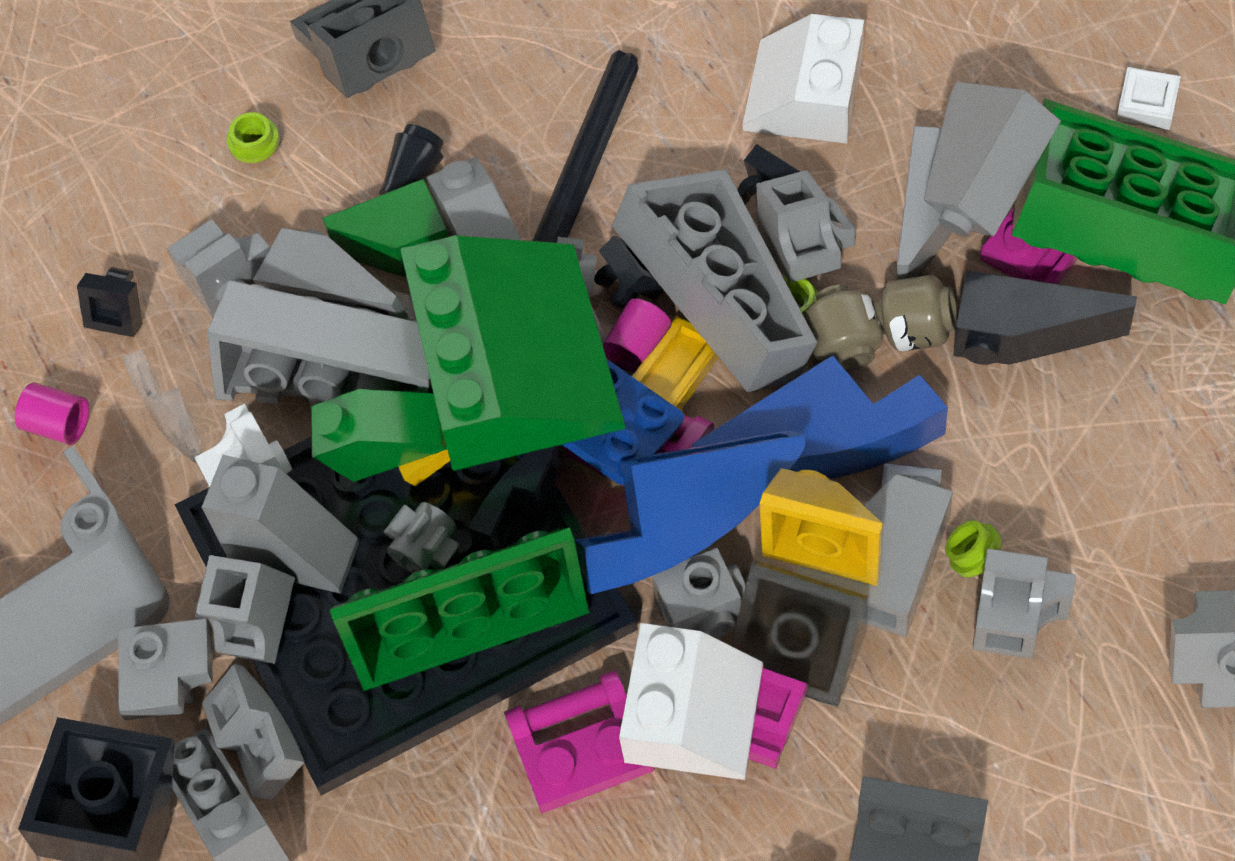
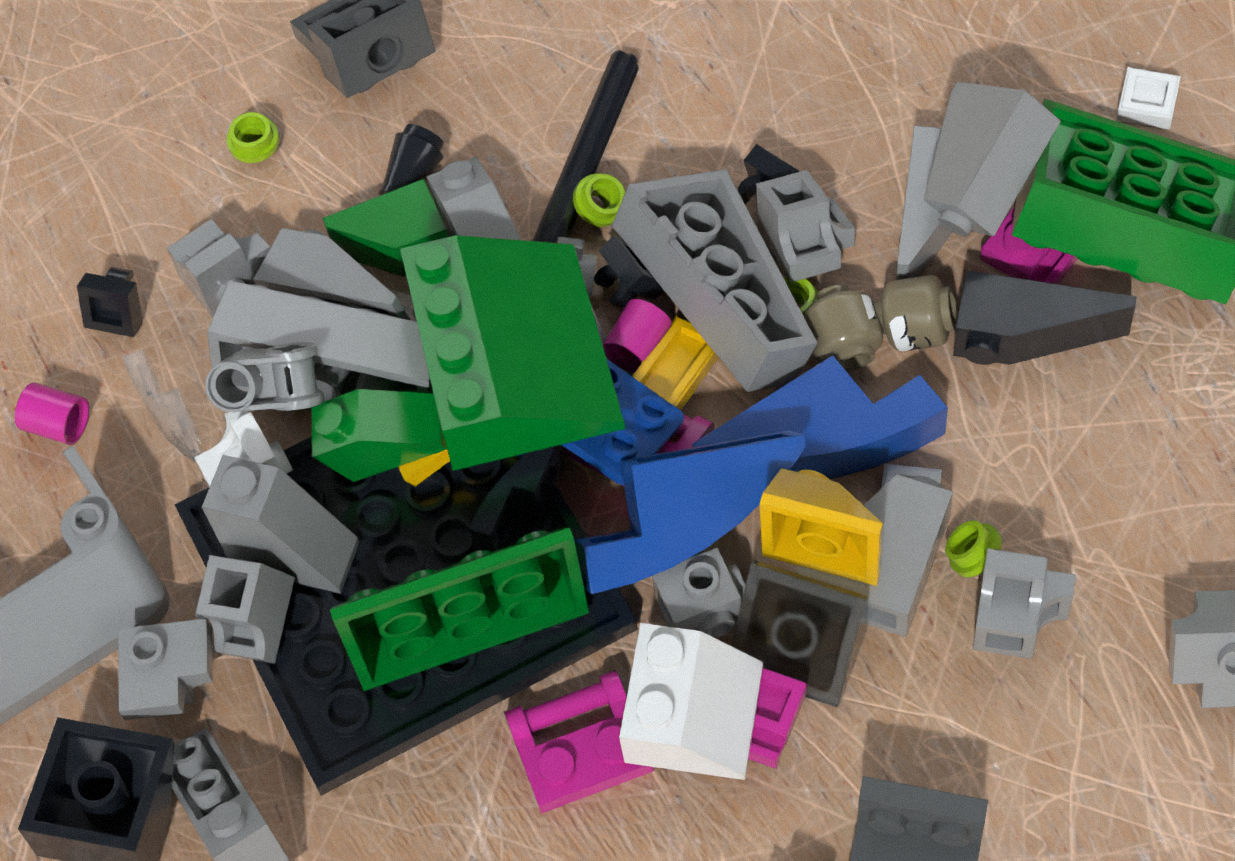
(250, 723): light grey slope -> none
(276, 377): none -> light grey piece
(421, 538): light grey gear -> none
(607, 189): none -> lime plate
(807, 79): white slope -> none

